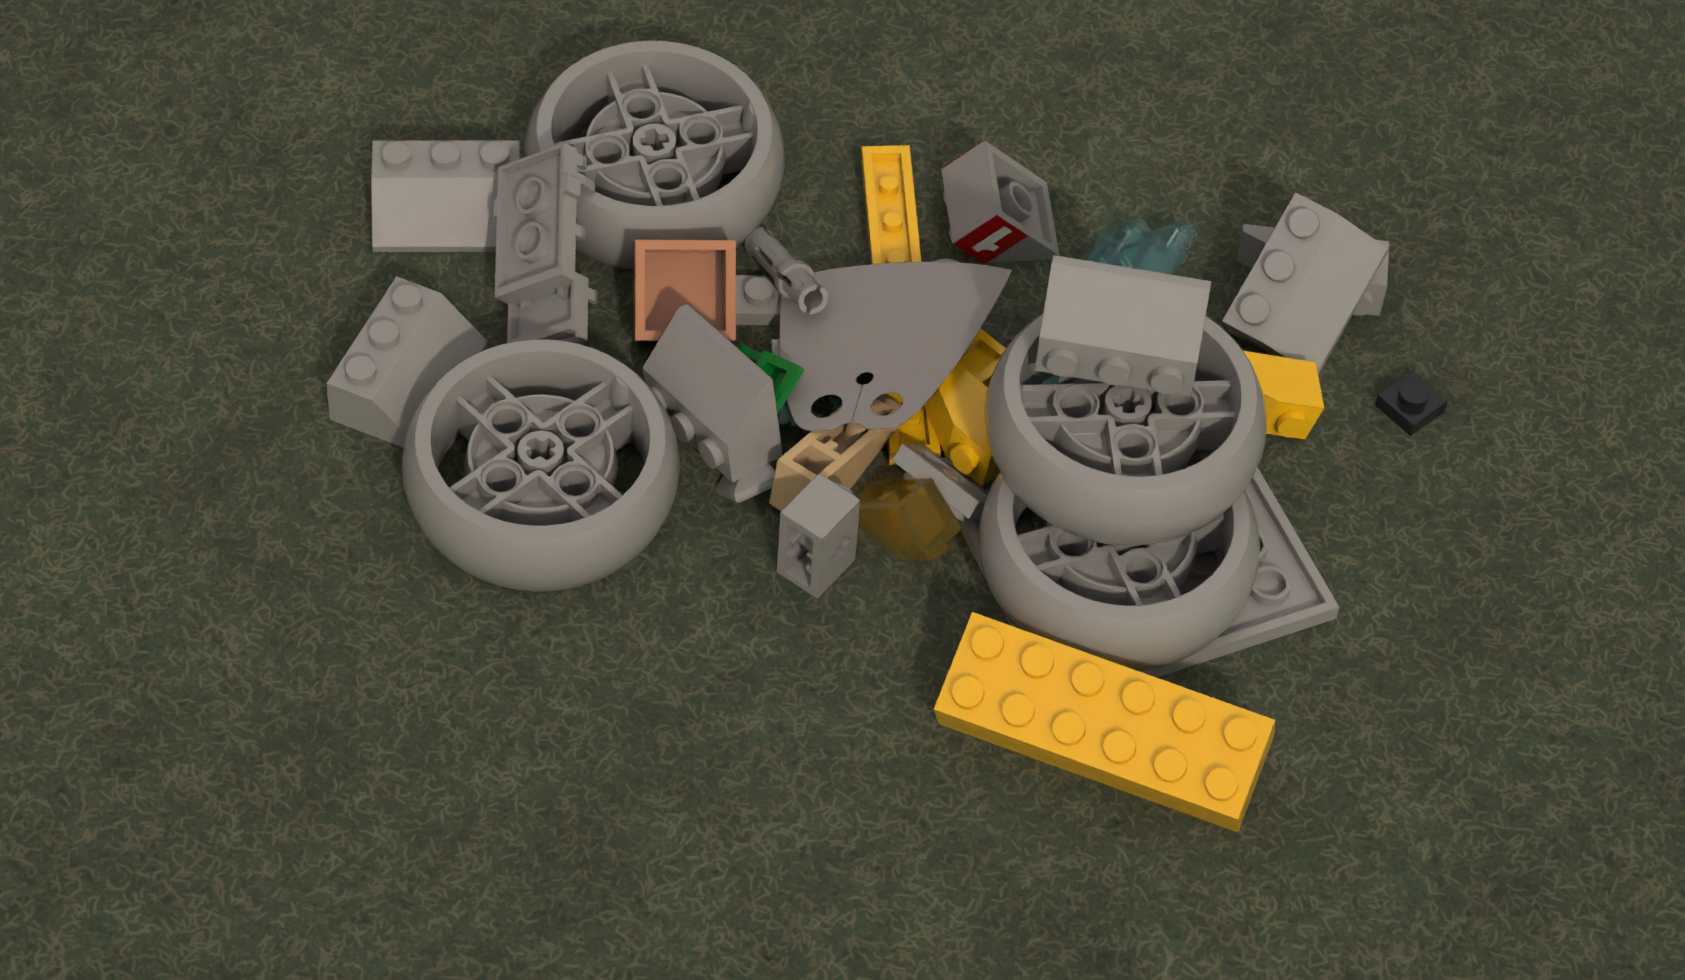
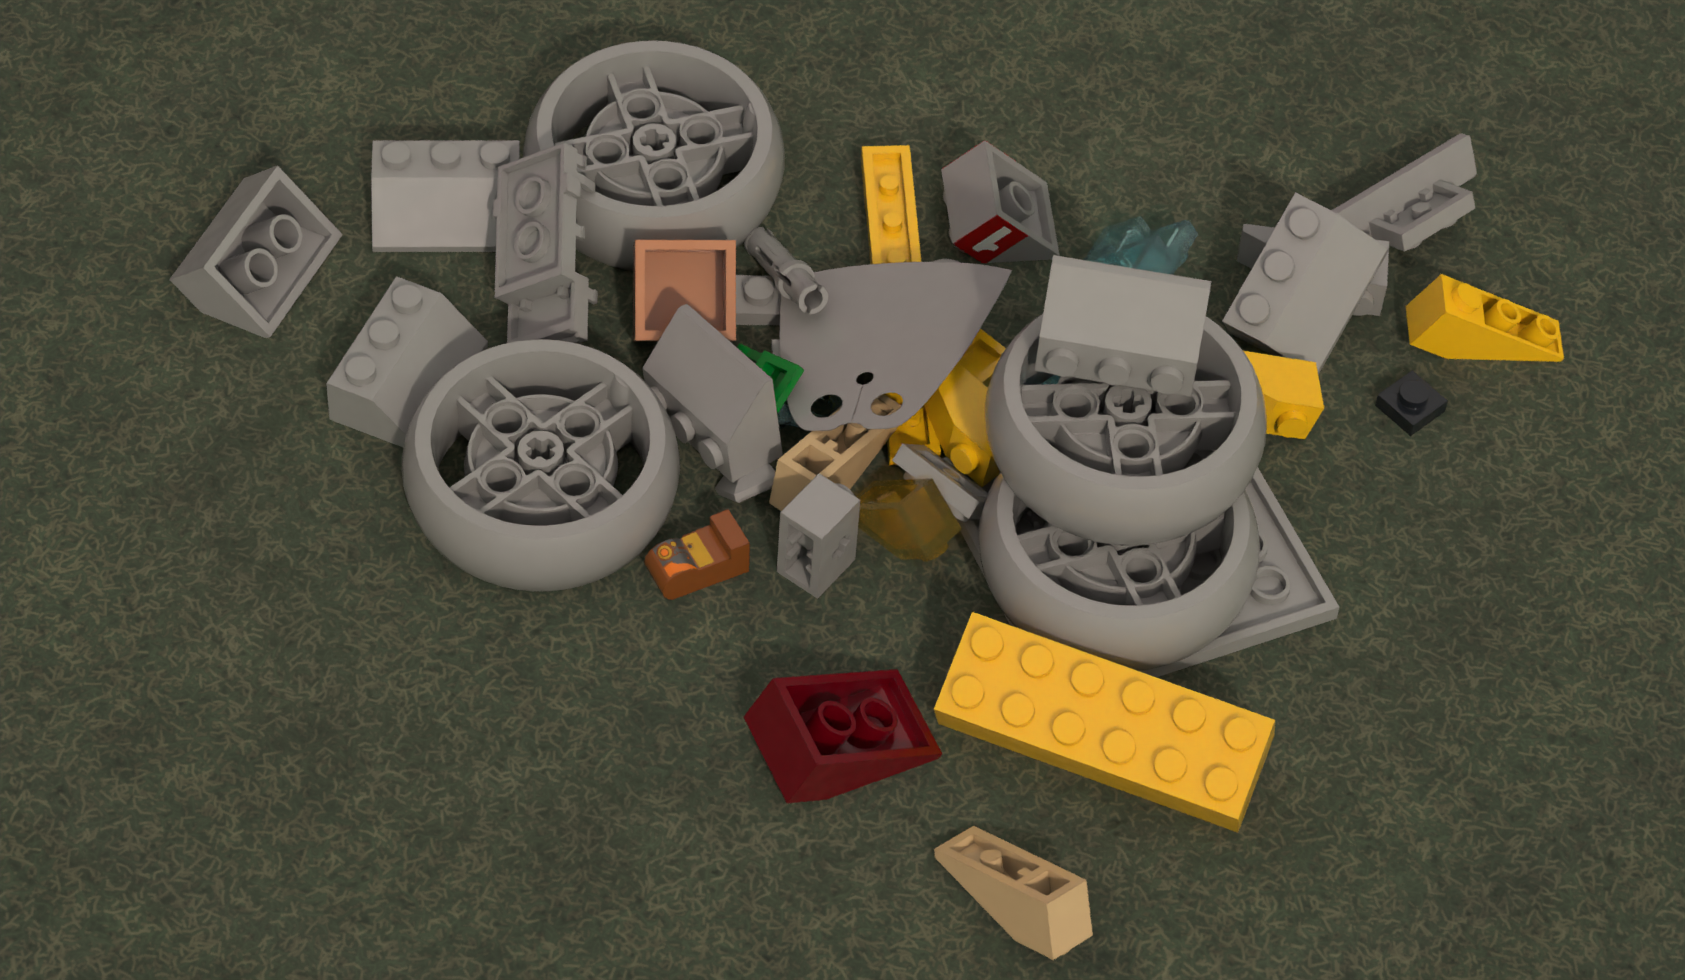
(257, 254): none -> light grey slope
(700, 557): none -> dark orange leg
(838, 732): none -> dark red slope
(1022, 892): none -> tan slope
(1417, 197): none -> light grey bracket
(1474, 324): none -> yellow slope

